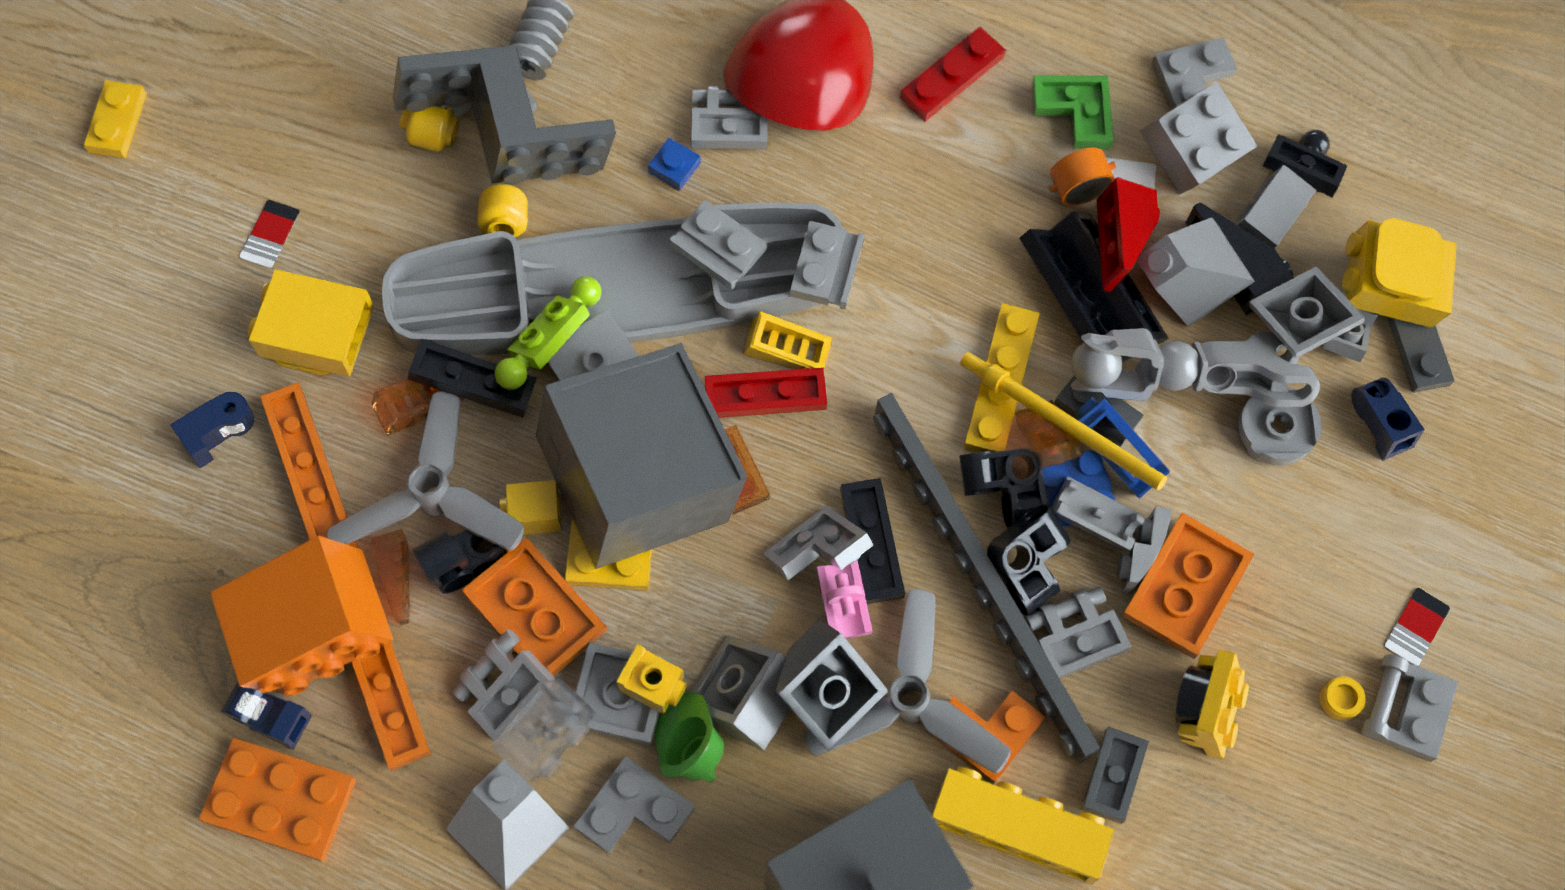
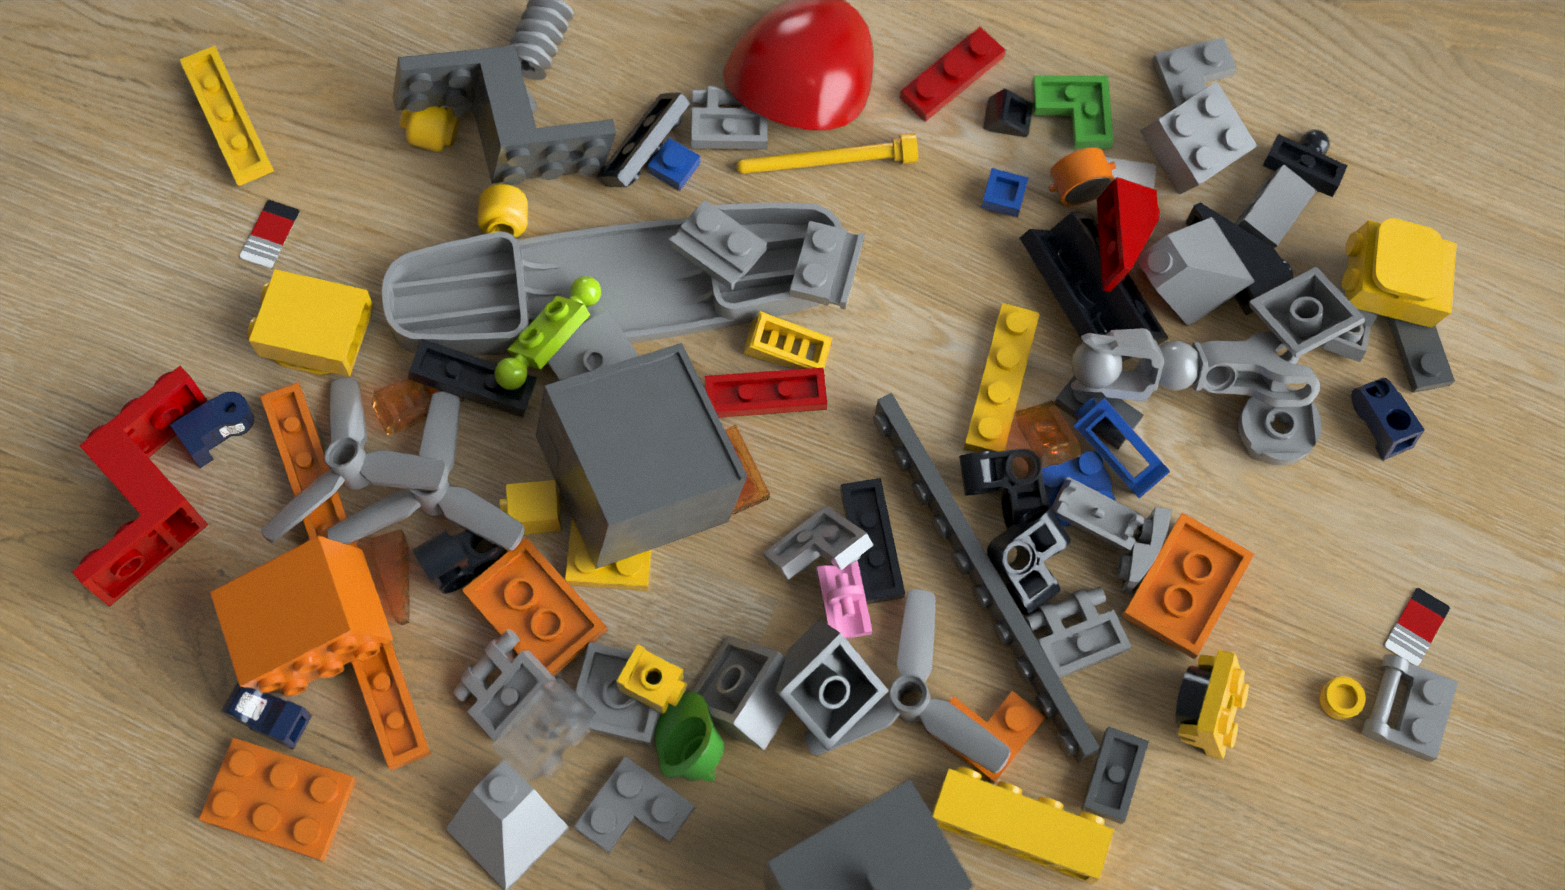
(115, 119): yellow plate -> none
(123, 454): none -> red bracket
(226, 115): none -> yellow plate
(352, 465): none -> light grey piece
(644, 140): none -> black plate
(901, 149): none -> yellow piece
(999, 380): yellow bar -> none
(1004, 192): none -> blue plate
(1008, 114): none -> black slope

